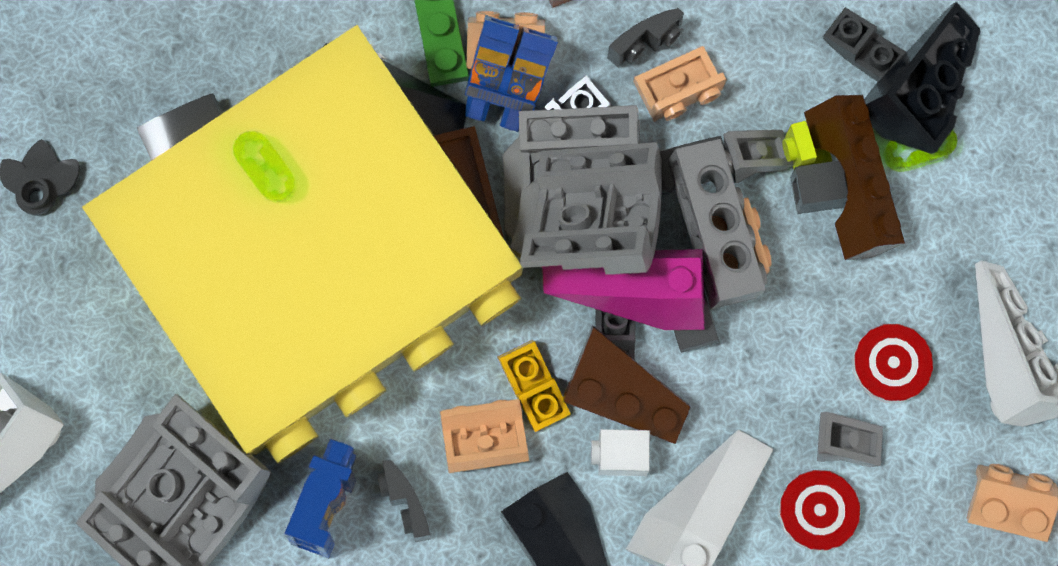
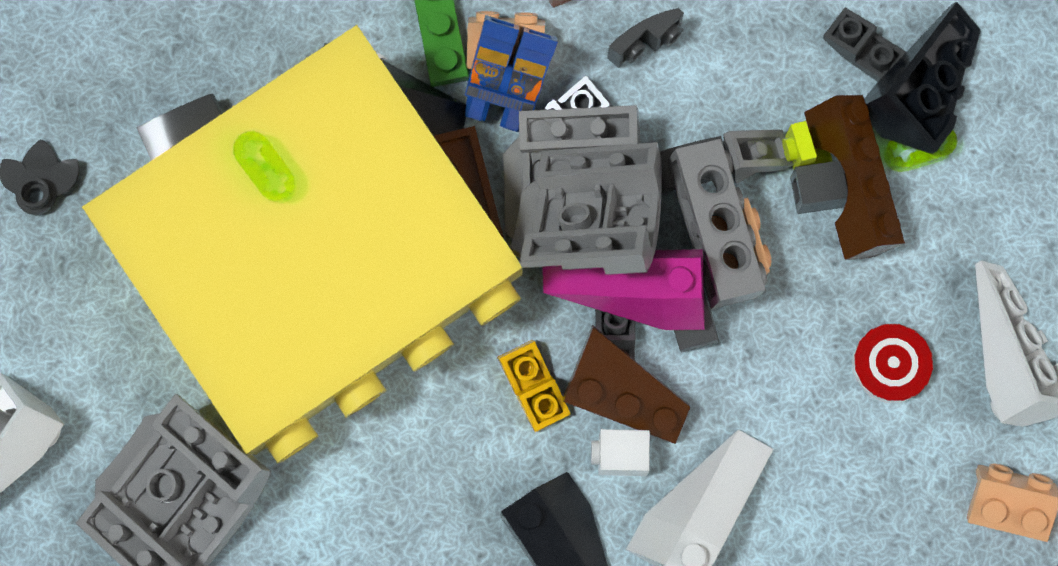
(322, 498): blue hips -> none
(397, 487): dark grey slope -> none
(484, 435): light nougat bracket -> none
(678, 84): light nougat bracket -> none
(819, 510): red tile -> none
(849, 440): light grey slope -> none

